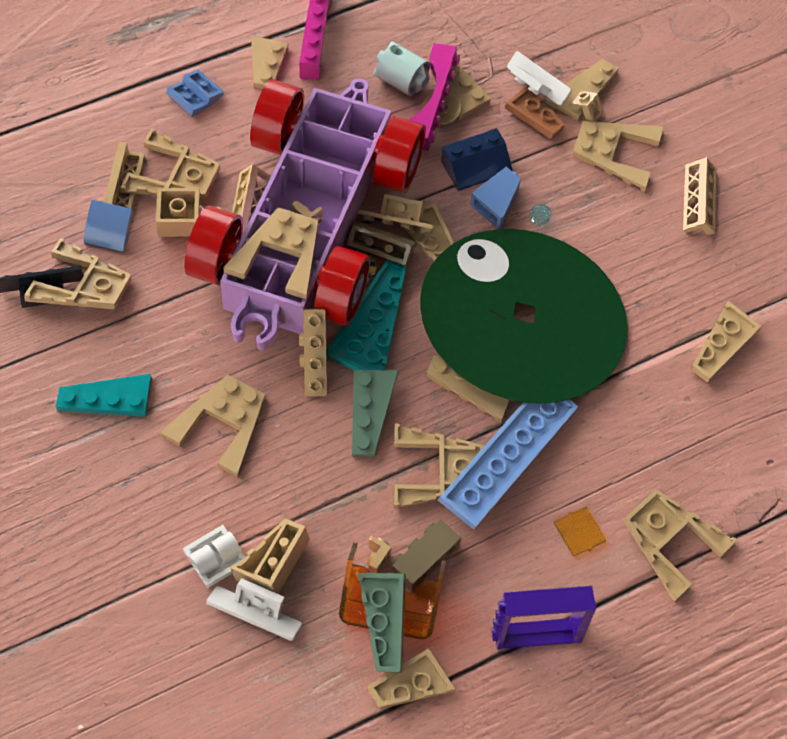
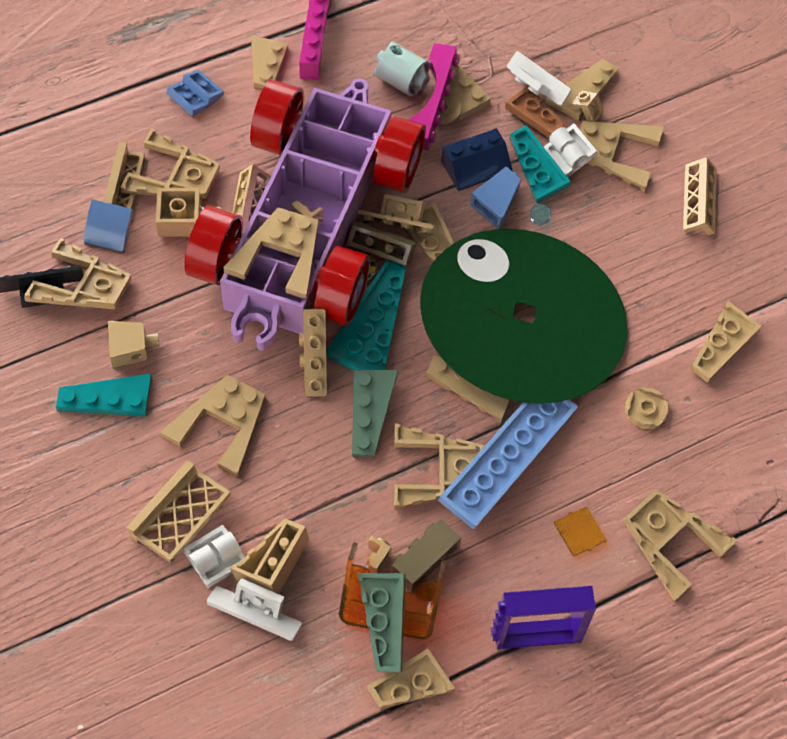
(129, 342): none -> tan torso
(162, 503): none -> tan fence
(539, 168): none -> teal wing
(570, 149): none -> white plate
(646, 408): none -> tan tile

